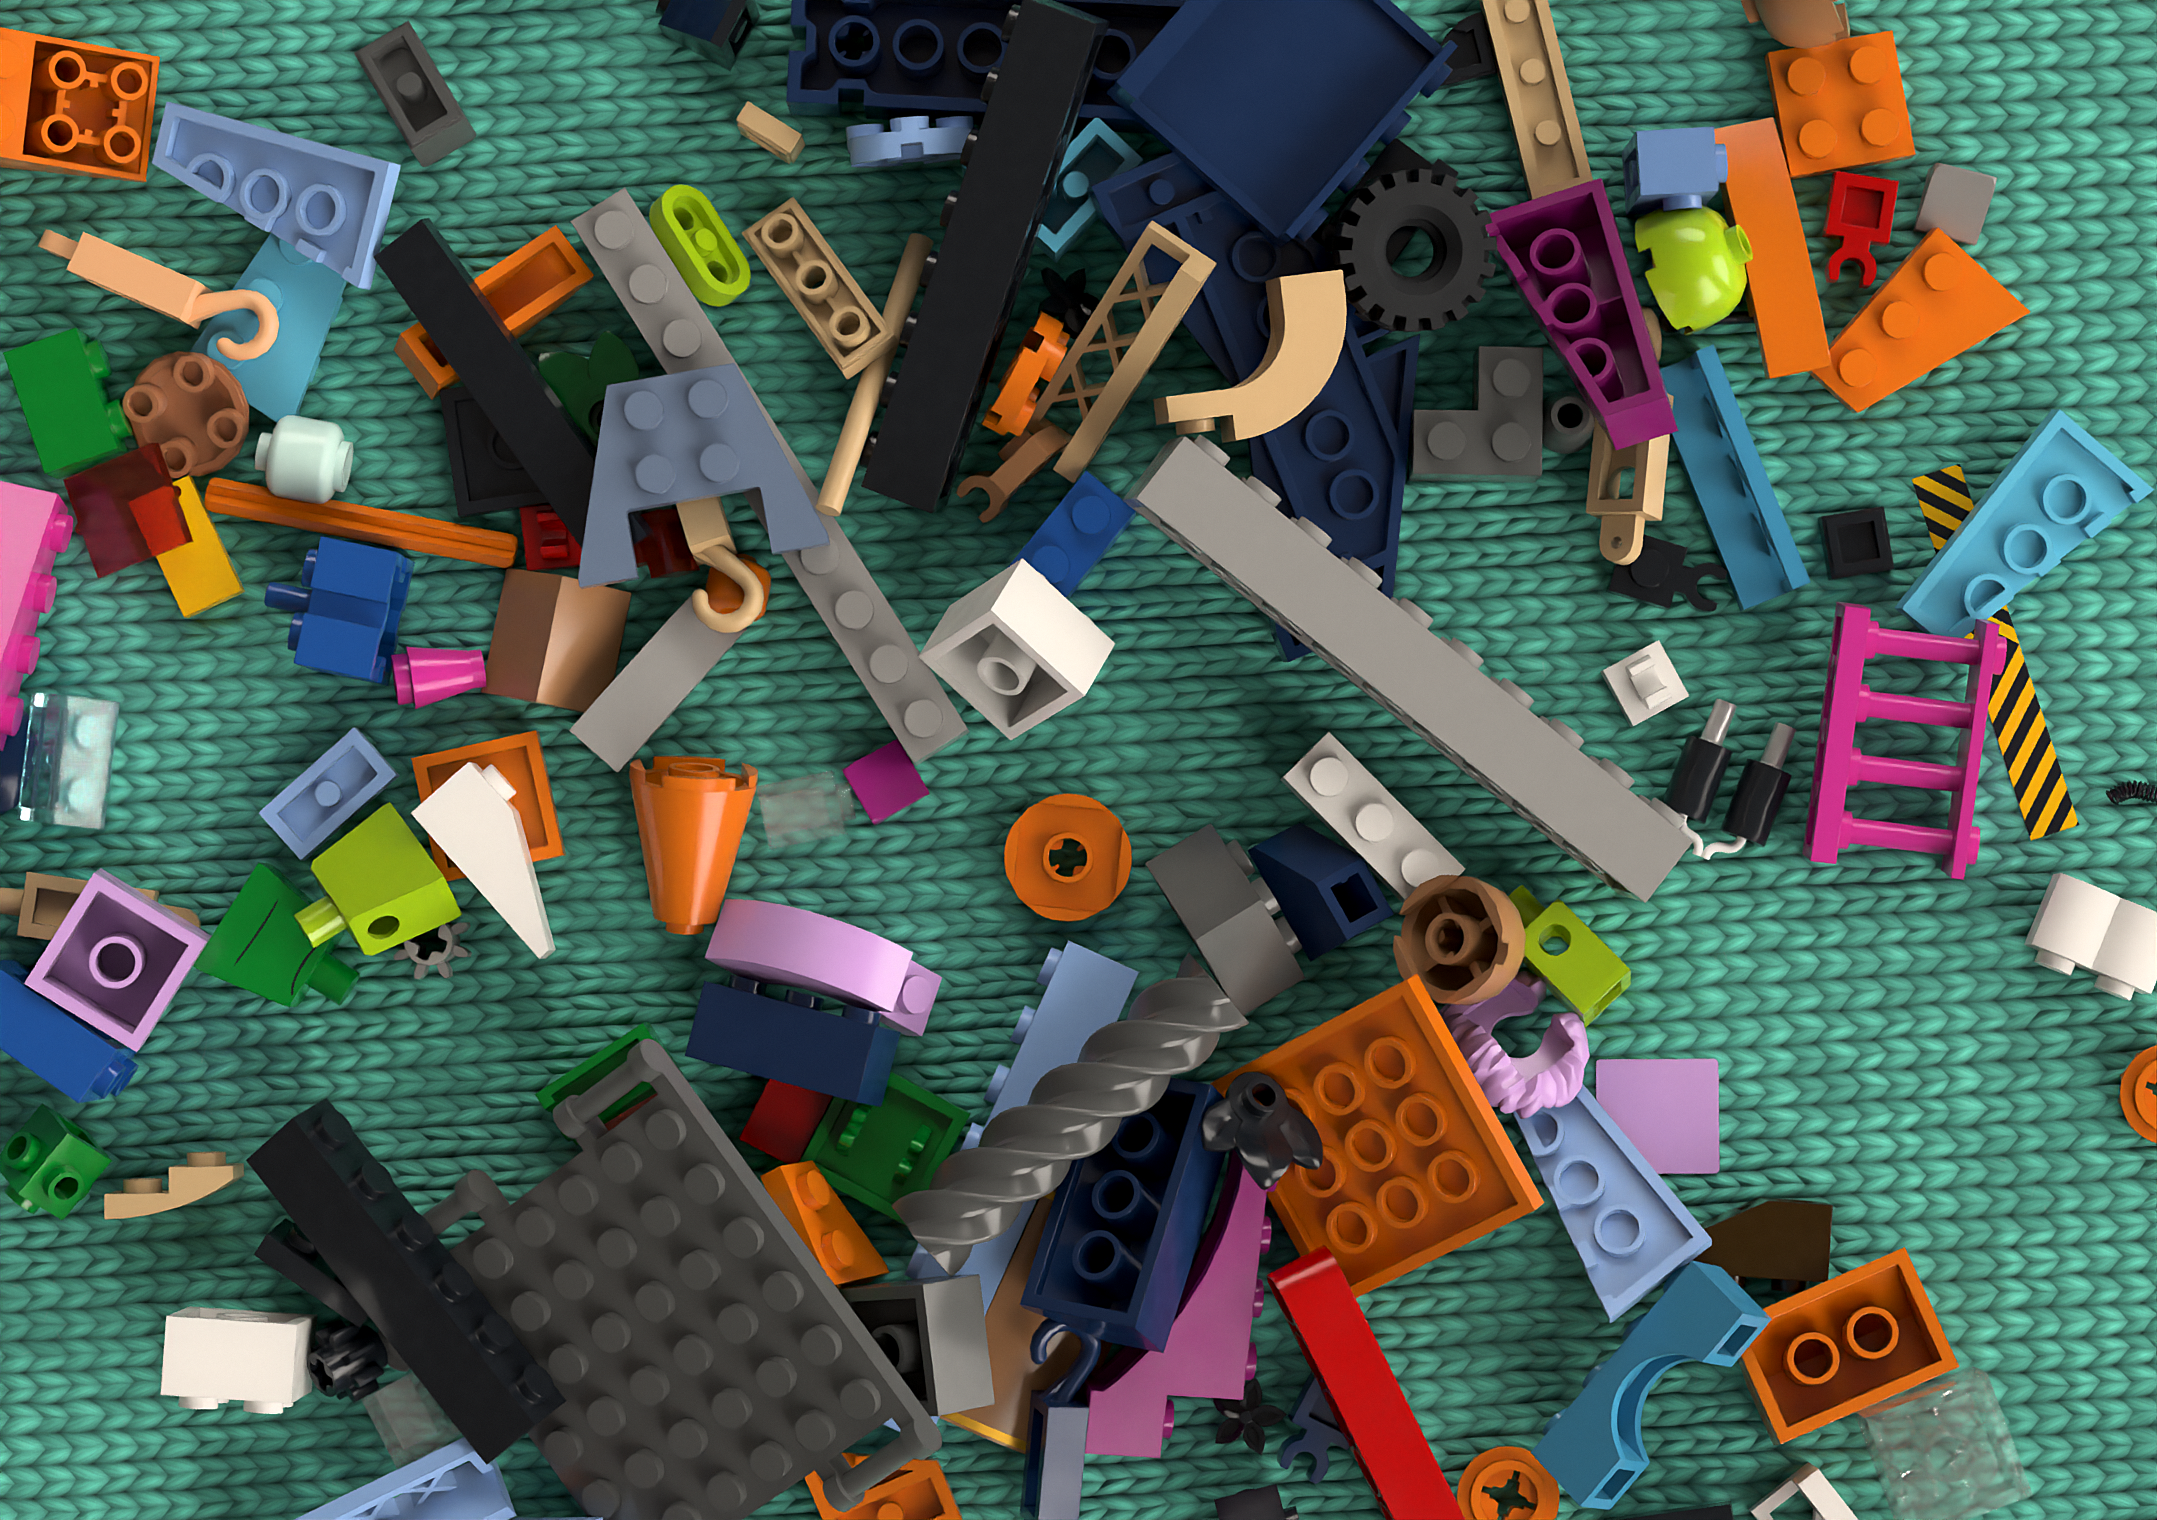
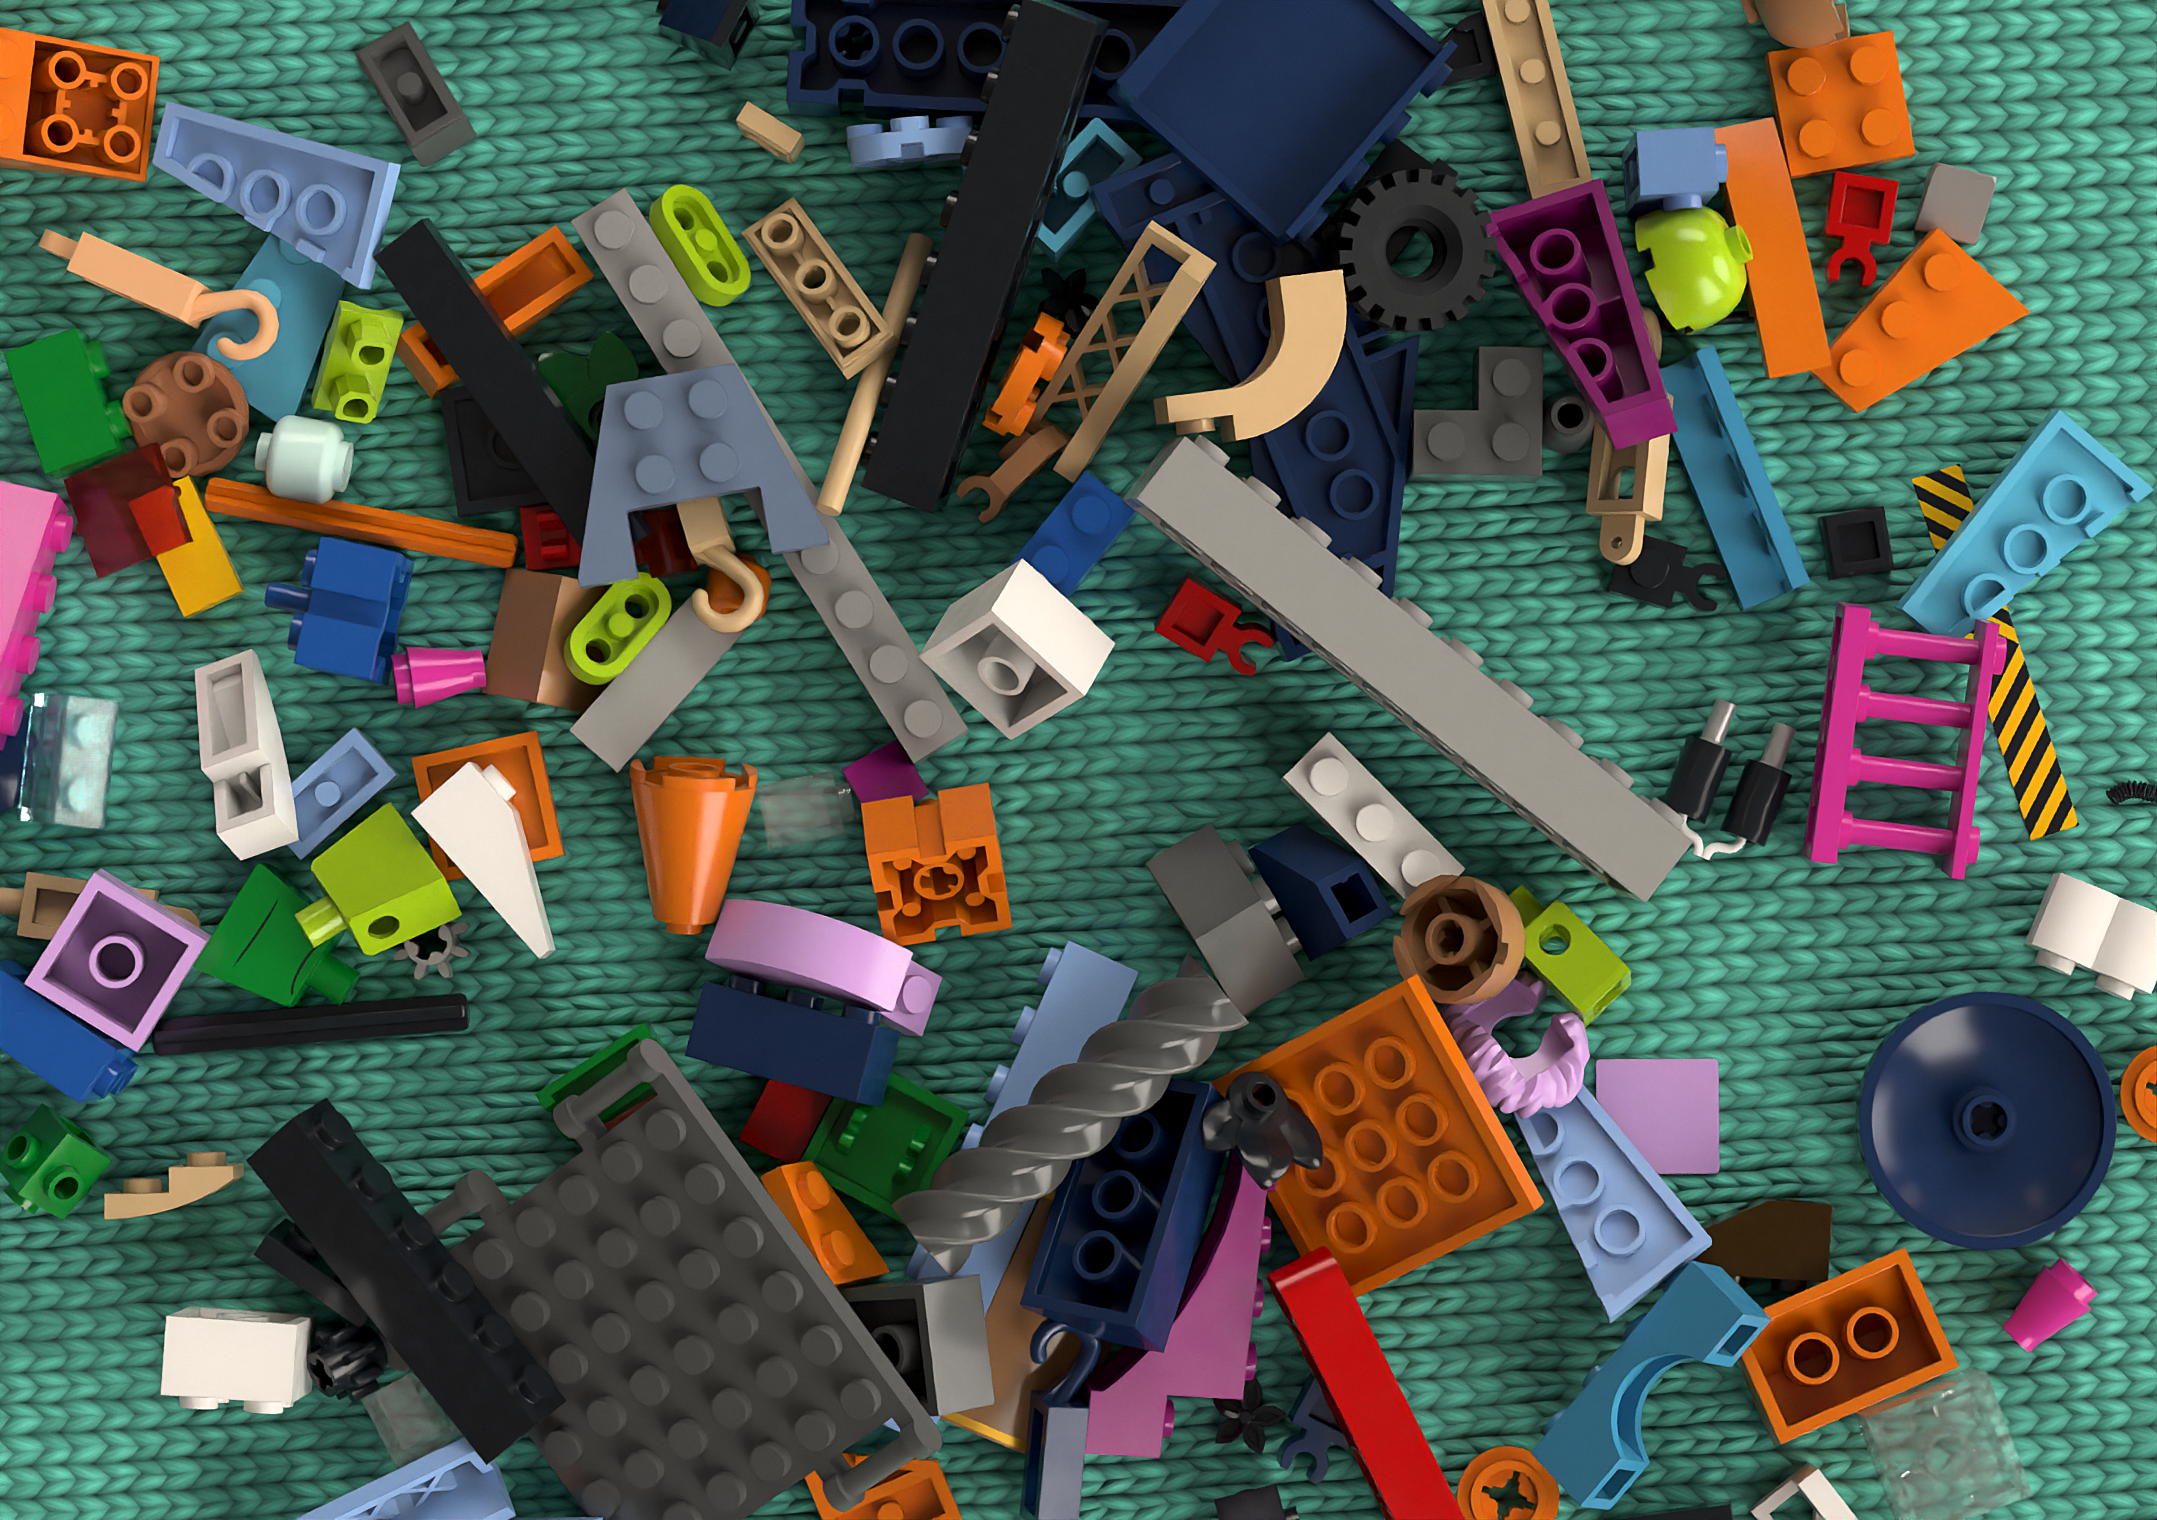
(244, 756): none -> white slope
(311, 1025): none -> black axle
(356, 361): none -> lime hips
(615, 631): none -> lime plate
(936, 864): none -> orange brick
(1043, 830): orange plate -> none
(1205, 620): none -> red plate
(1644, 683): white tile -> none
(1986, 1120): none -> dark blue dish
(2050, 1304): none -> dark pink cone

